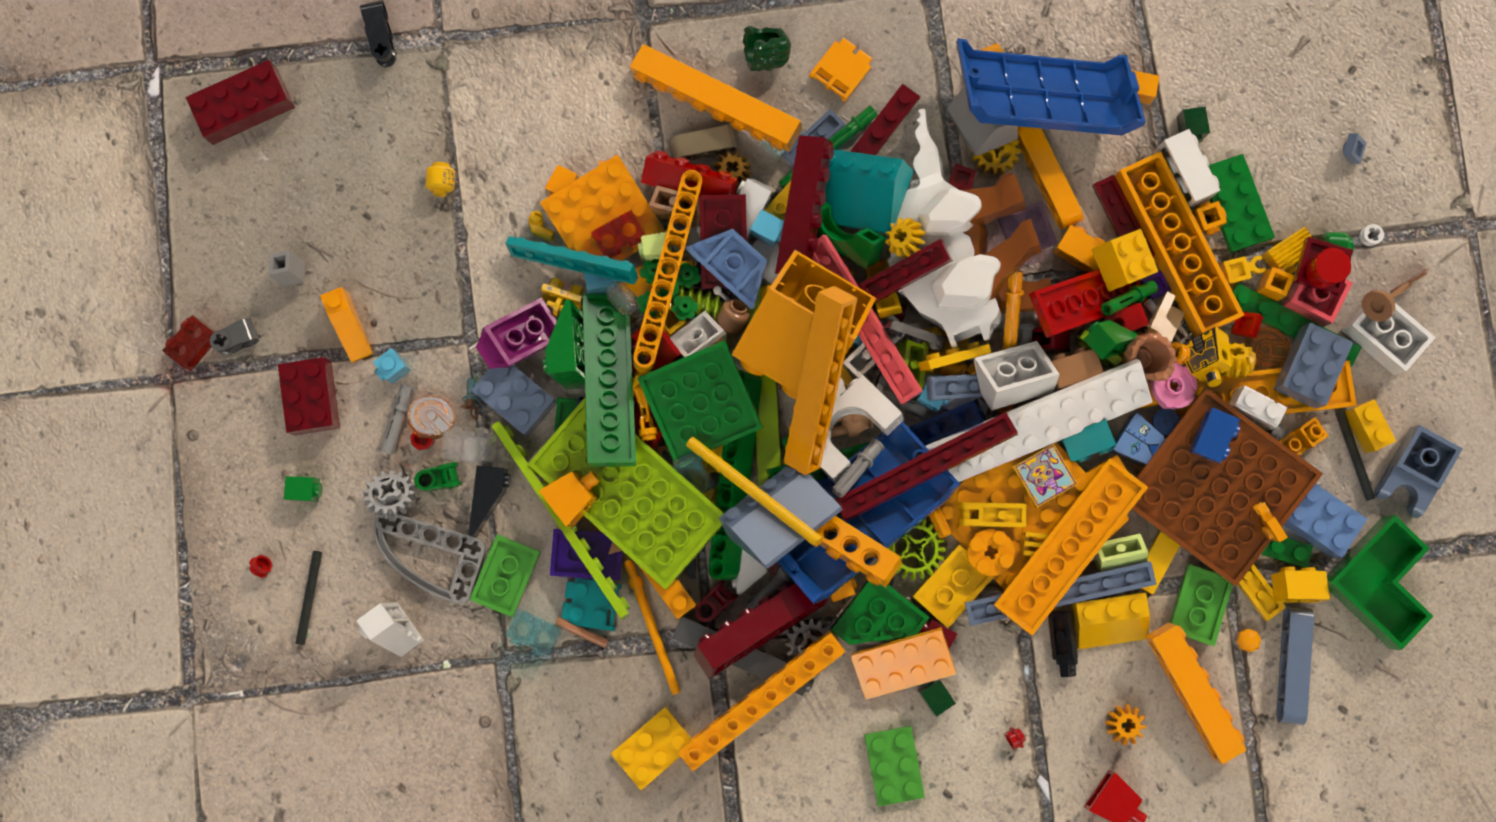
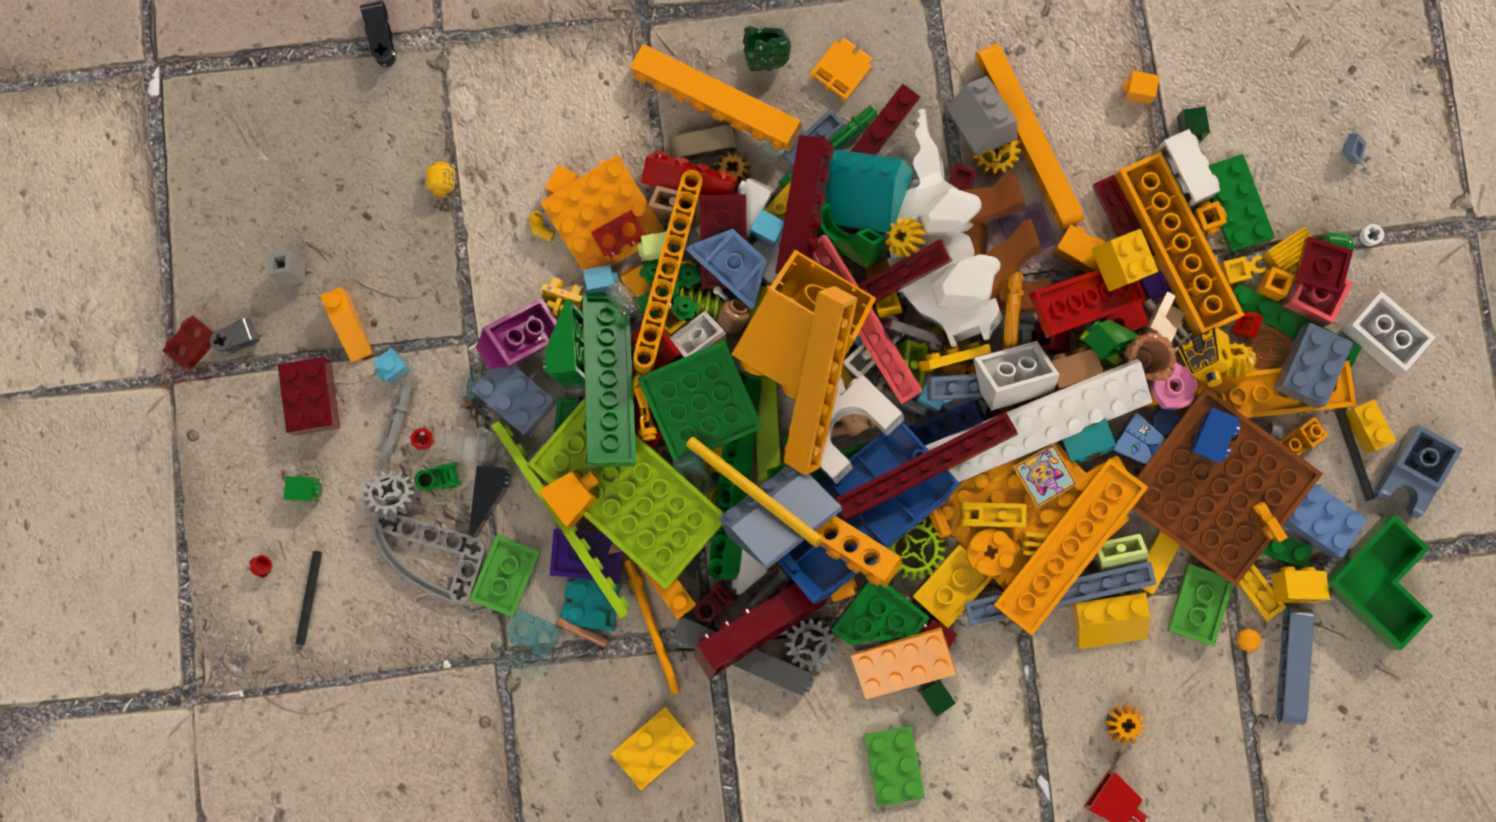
(240, 102): dark red brick -> none
(390, 628): white wedge -> none
(430, 416): tile -> none
(572, 260): teal plate -> none
(761, 700): light orange brick -> none
(863, 461): light grey axle -> none
(1015, 738): red plate -> none
(1051, 91): blue piece -> none
(1063, 642): black hinge -> none
(1135, 295): green pin -> none
(1184, 353): light orange bush -> none
(1196, 693): light orange brick -> none
(1257, 407): white brick -> none
(1328, 268): red piece -> none
(1380, 305): medium nougat piece -> none

